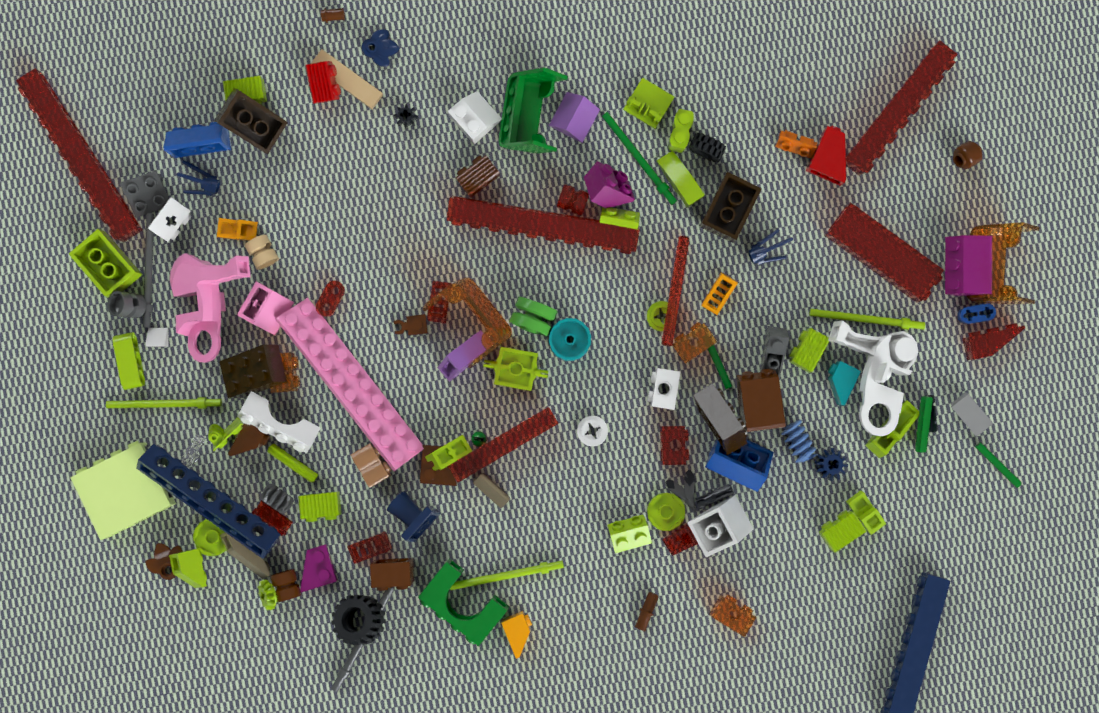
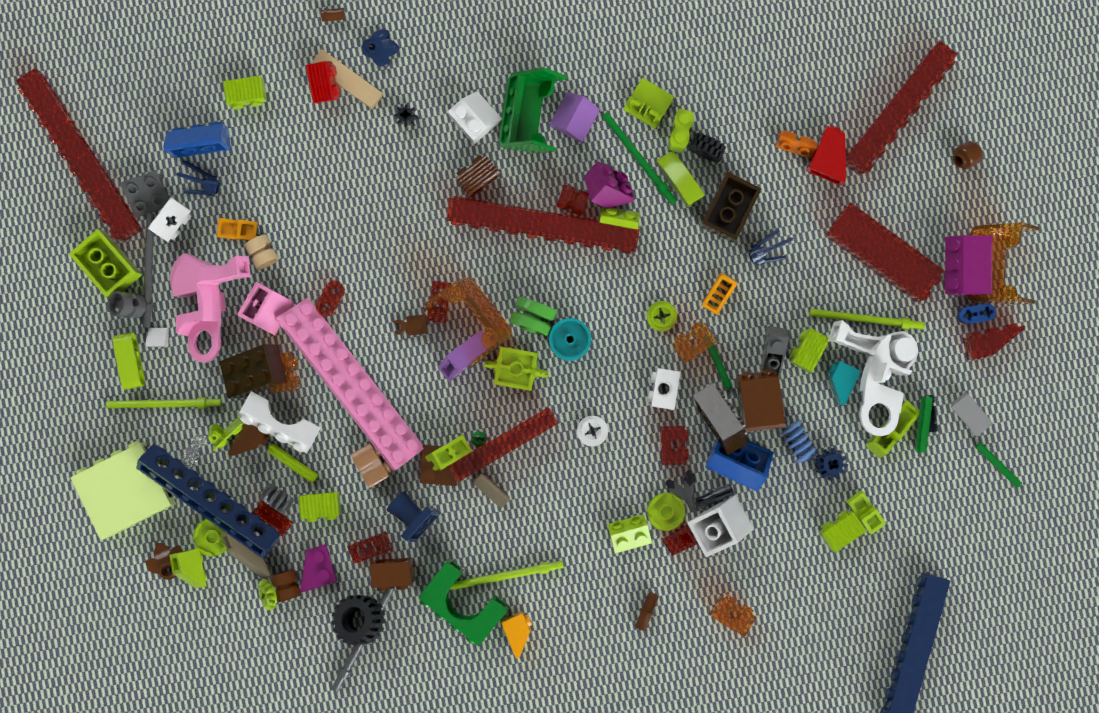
(250, 121): dark brown brick -> none
(675, 291): clear red axle -> none

